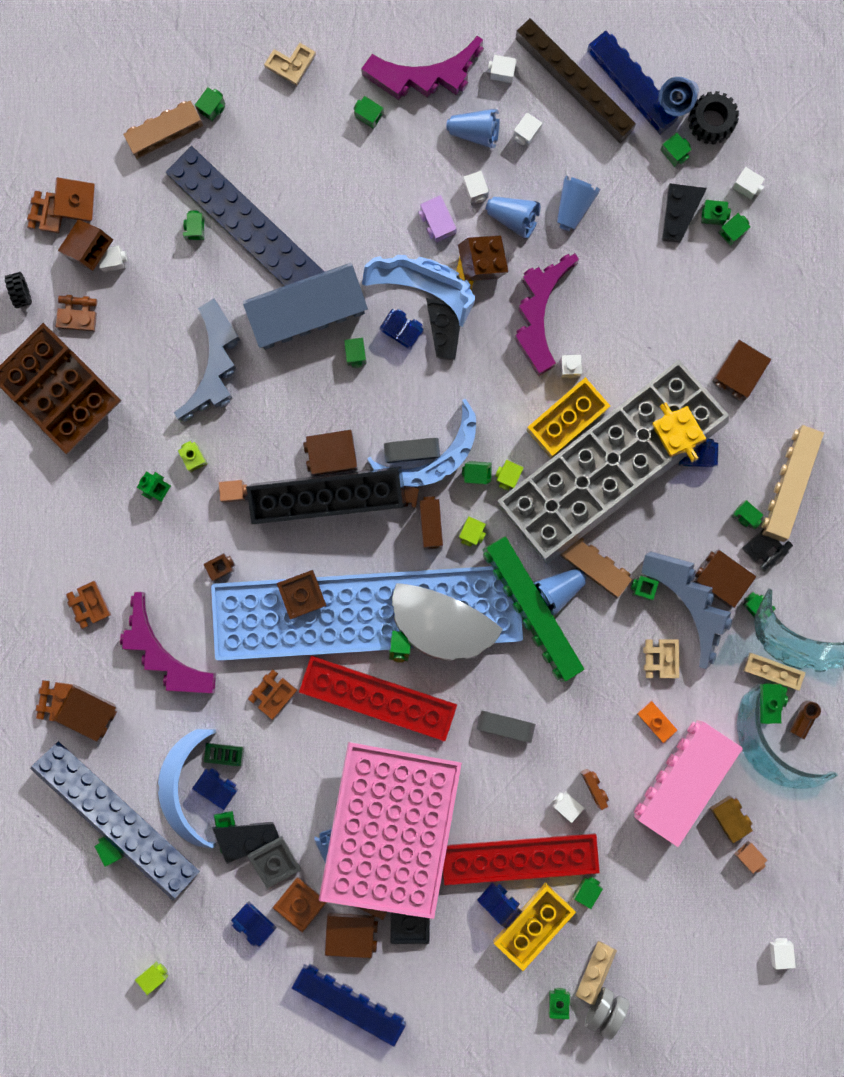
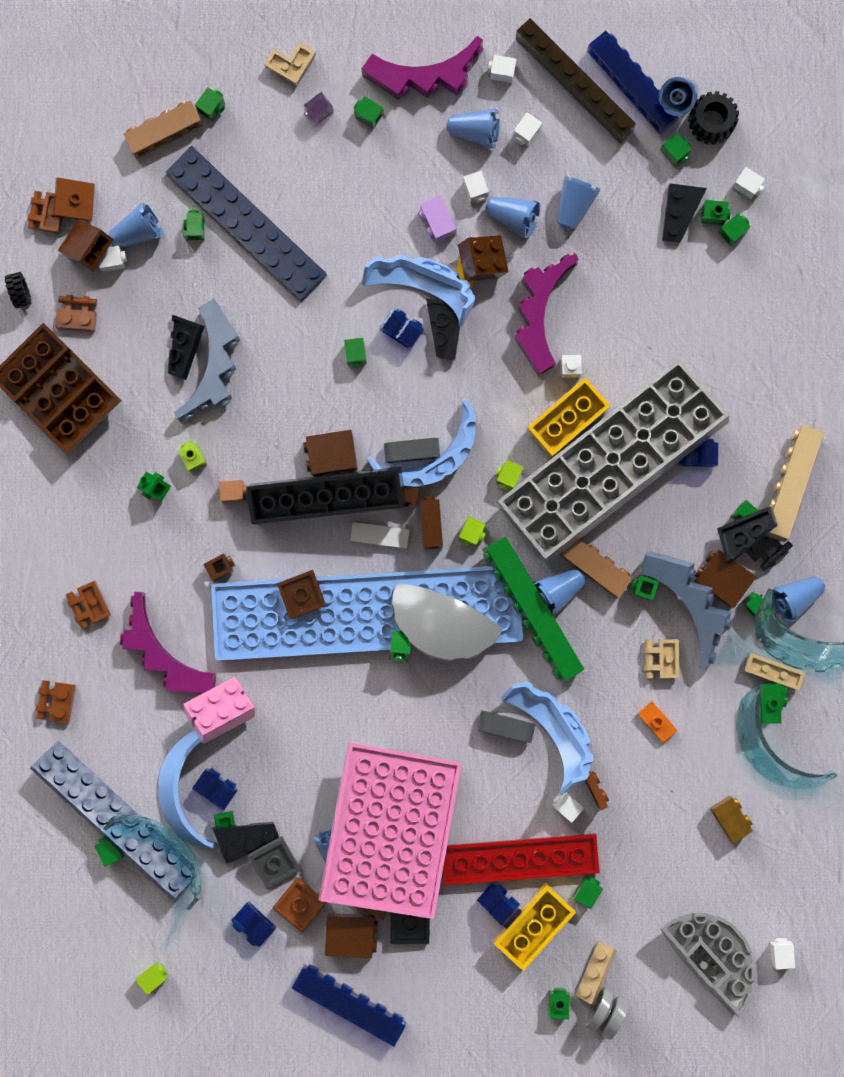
(86, 713): reddish brown brick -> none
(136, 227): none -> medium blue cone
(172, 841): none -> clear light blue windscreen
(185, 342): none -> black wing
(219, 710): none -> bright pink piece
(239, 756): dark green slope -> none
(277, 698): dark orange plate -> none
(305, 306): sand blue brick -> none
(318, 109): none -> clear purple brick
(378, 698): red plate -> none
(380, 535): none -> white tile
(477, 472): green brick -> none
(561, 725): none -> light blue windscreen
(679, 431): yellow plate -> none
(687, 782): bright pink brick -> none
(715, 955): none -> light grey brick
(741, 370): reddish brown brick -> none
(745, 532): none -> black wing
(751, 857): nougat brick -> none
(796, 597): none -> medium blue cone
(803, 721): reddish brown piece -> none

